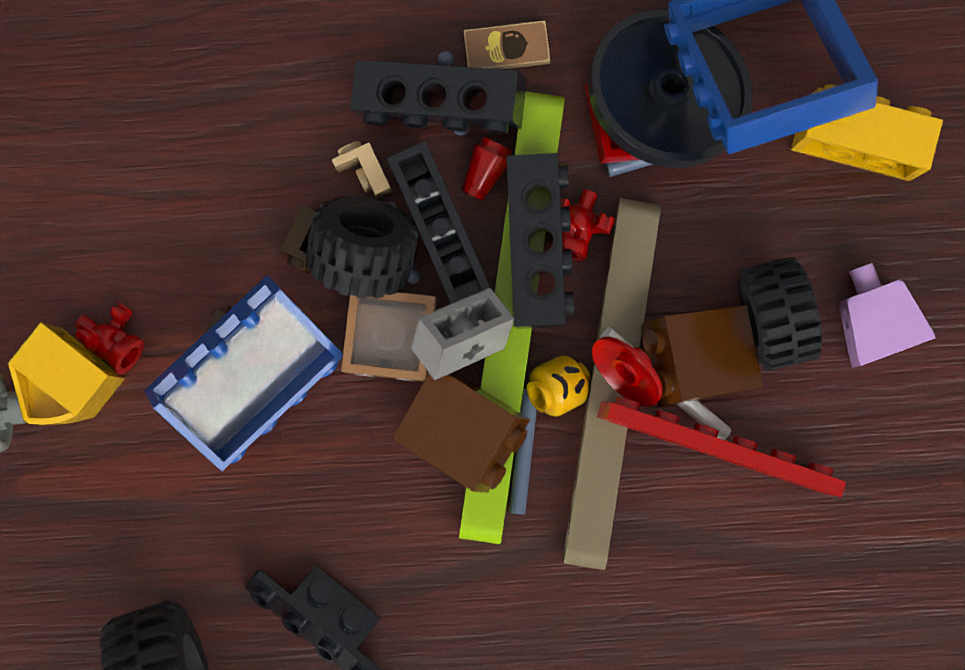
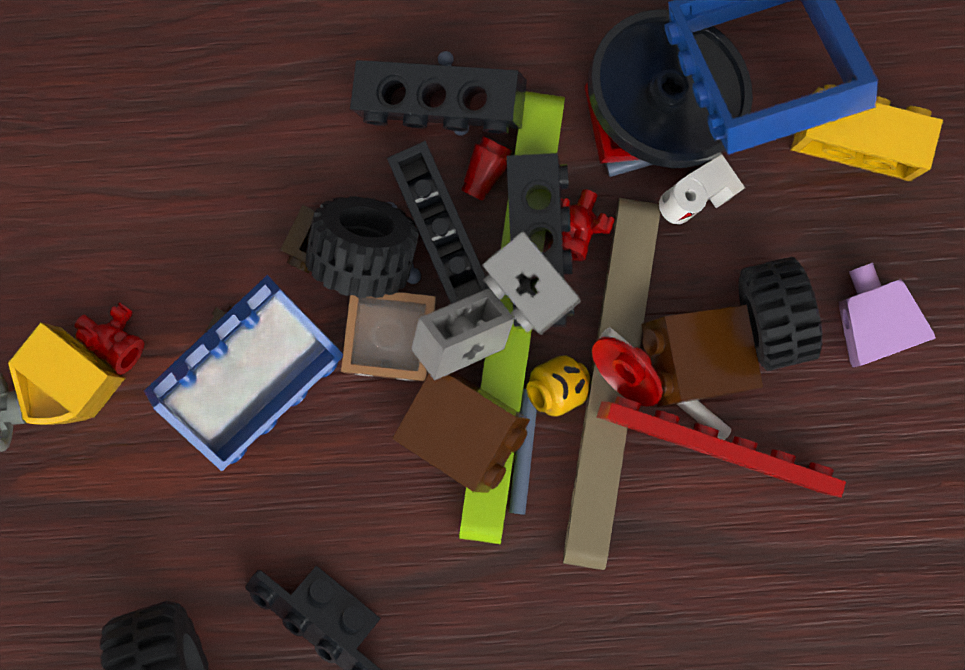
(371, 174): tan bracket -> none
(507, 46): medium nougat tile -> none
(524, 259): none -> light grey brick
(689, 195): none -> white leg

